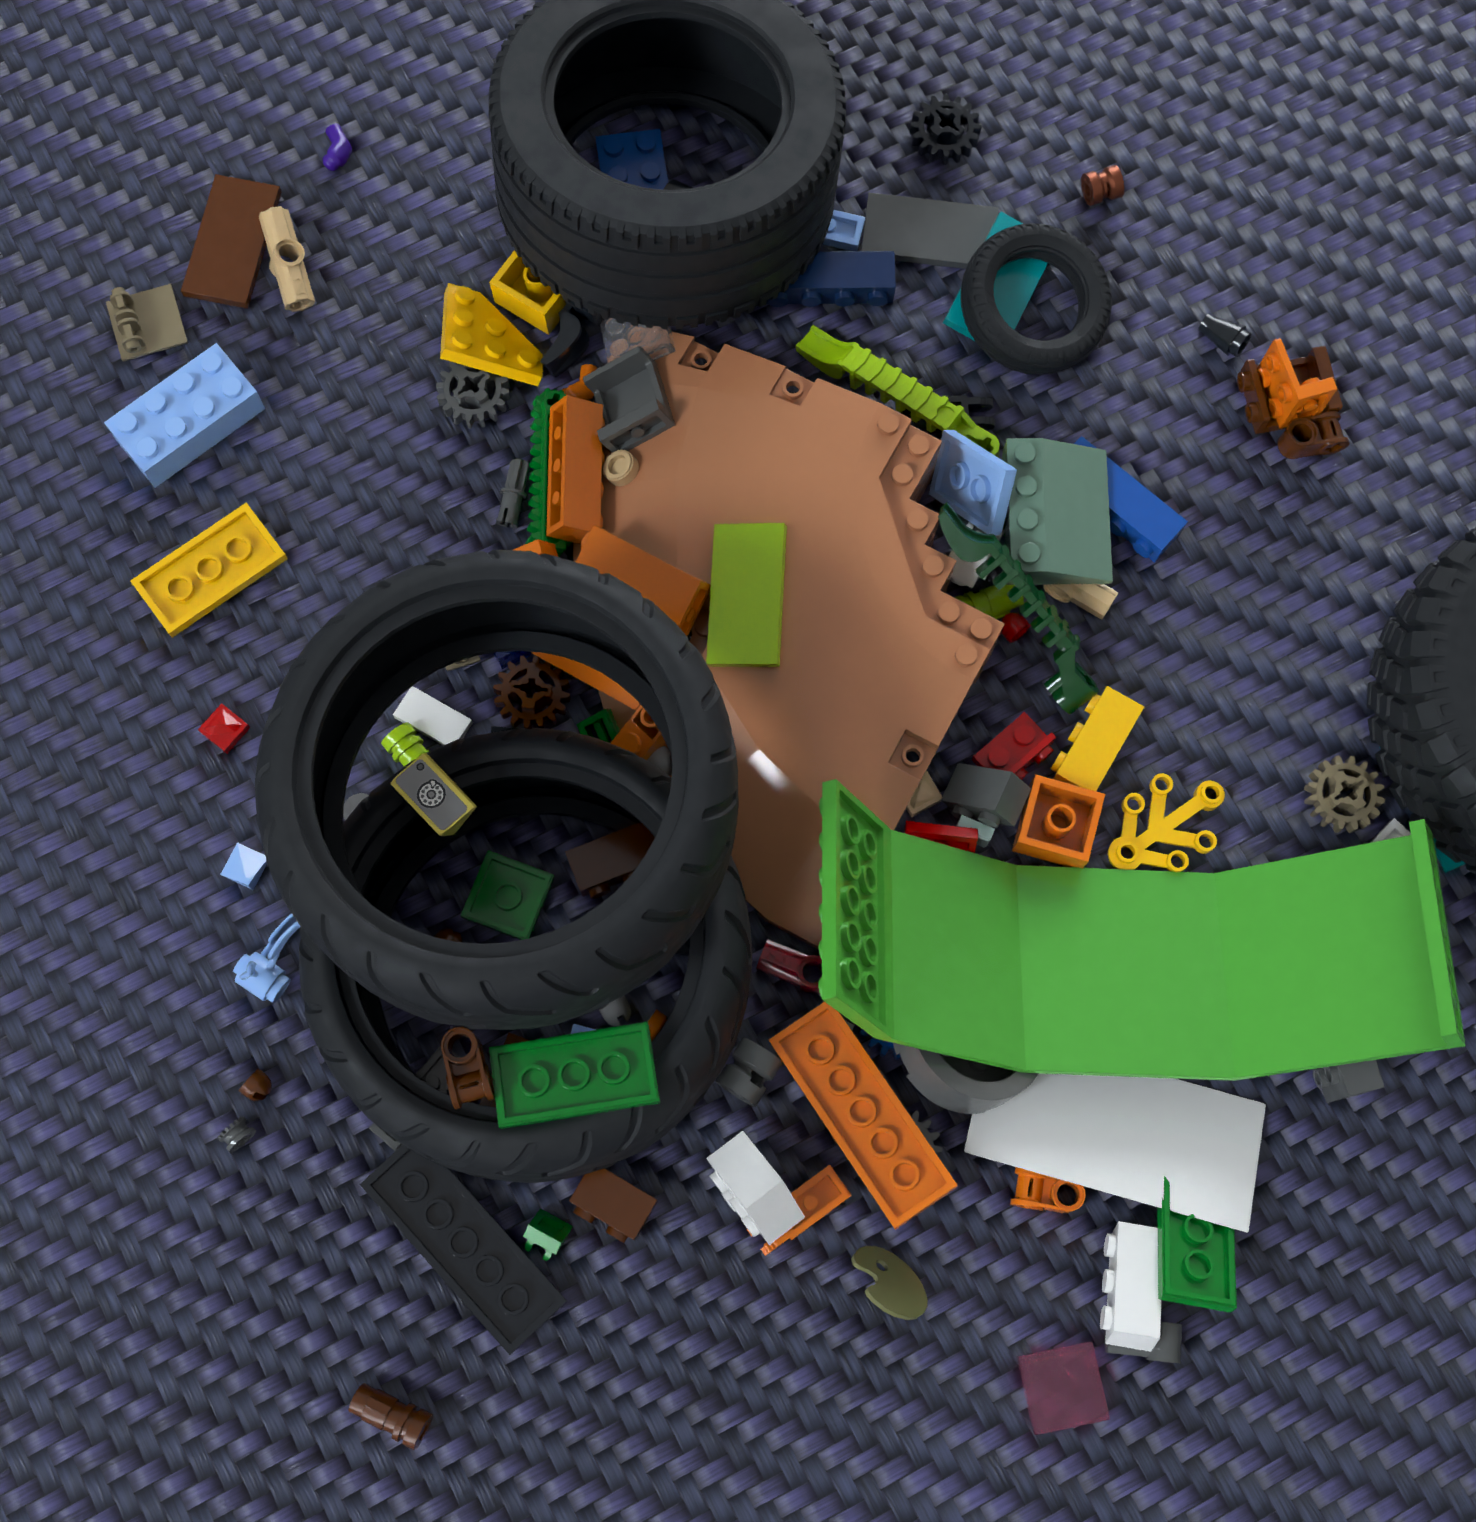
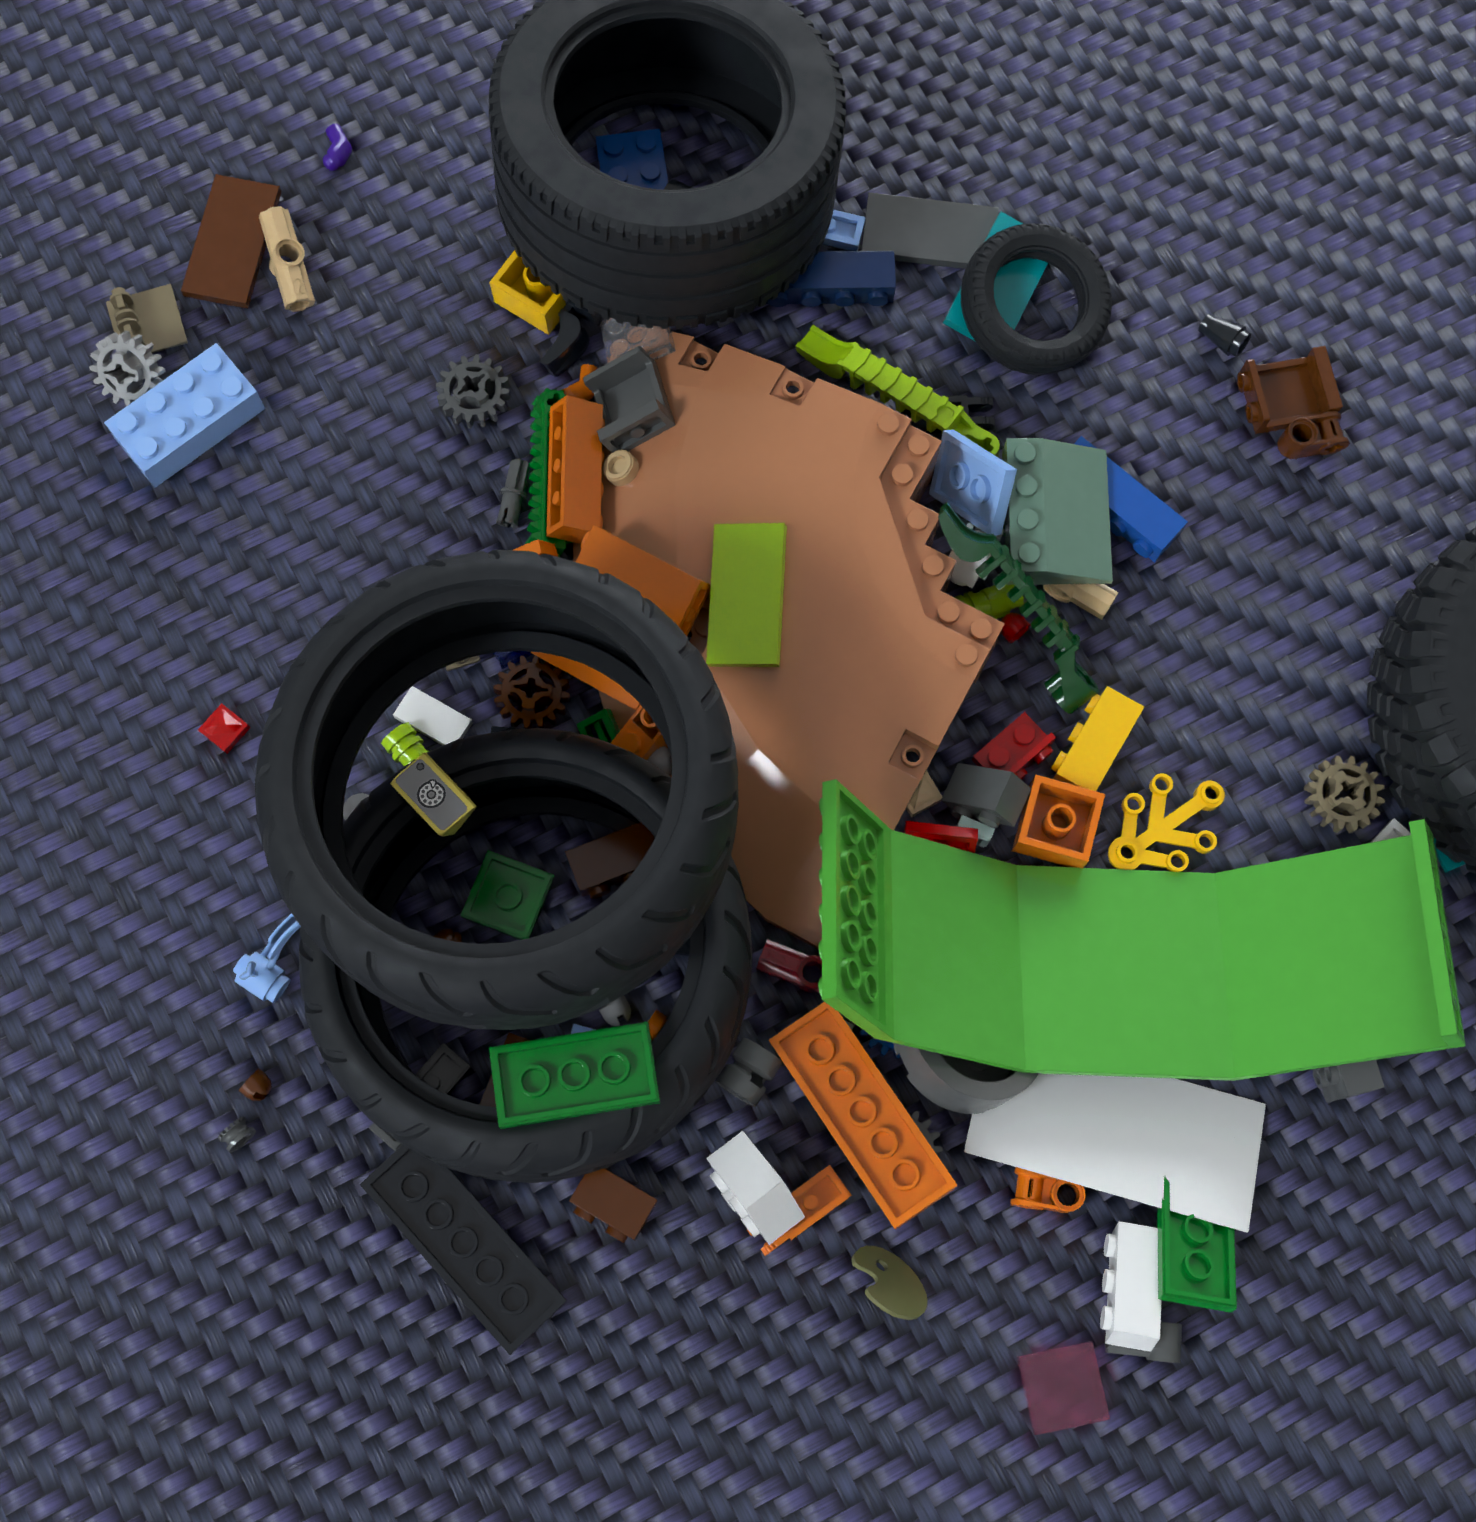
(127, 367): none -> light grey gear
(209, 570): yellow plate -> none
(245, 866): light blue slope -> none
(391, 1415): reddish brown axle -> none
(466, 1070): reddish brown piece -> none
(485, 339): yellow plate -> none
(546, 1232): green tile -> none
(945, 129): black gear -> none
(1102, 185): copper wheel -> none
(1285, 395): orange bracket -> none

